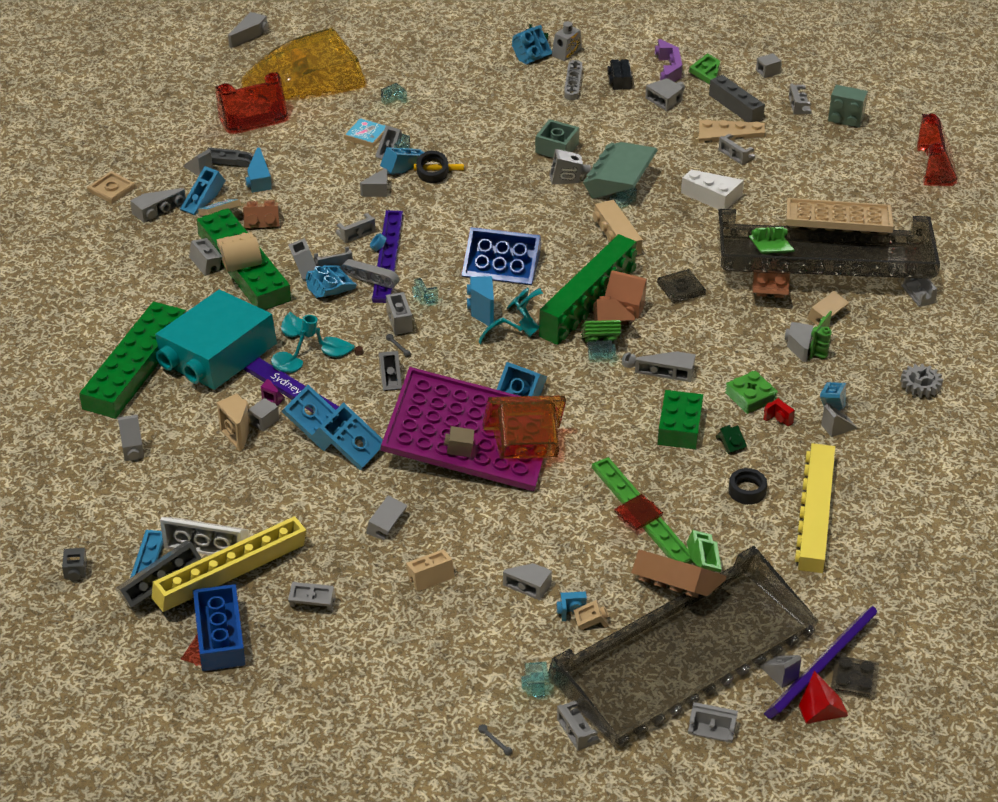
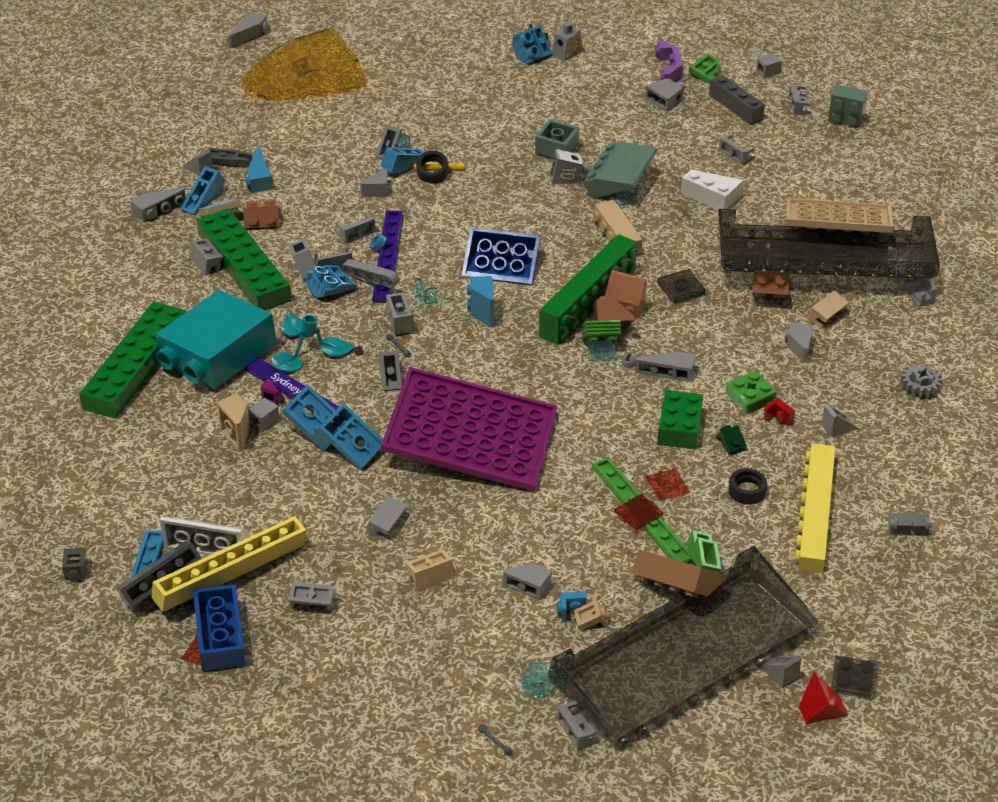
(111, 187): tan tile -> none
(131, 437): light grey slope -> none
(239, 251): tan brick -> none
(251, 106): clear red windscreen -> none
(365, 133): tile -> none
(393, 93): clear light blue bracket -> none
(459, 441): dark tan brick -> none
(521, 381): dark azure slope -> none
(525, 425): clear orange windscreen -> none
(527, 323): teal plant -> none
(573, 80): light grey beam -> none
(620, 74): black brick -> none
(667, 484): none -> clear red piece
(712, 722): light grey hinge -> none
(715, 129): tan wing -> none
(771, 240): bright green hinge -> none
(820, 662): dark purple tile -> none
(821, 338): bright green hinge -> none
(834, 394): dark azure slope -> none
(908, 523): none -> light grey hinge
(940, 163): clear red windscreen -> none

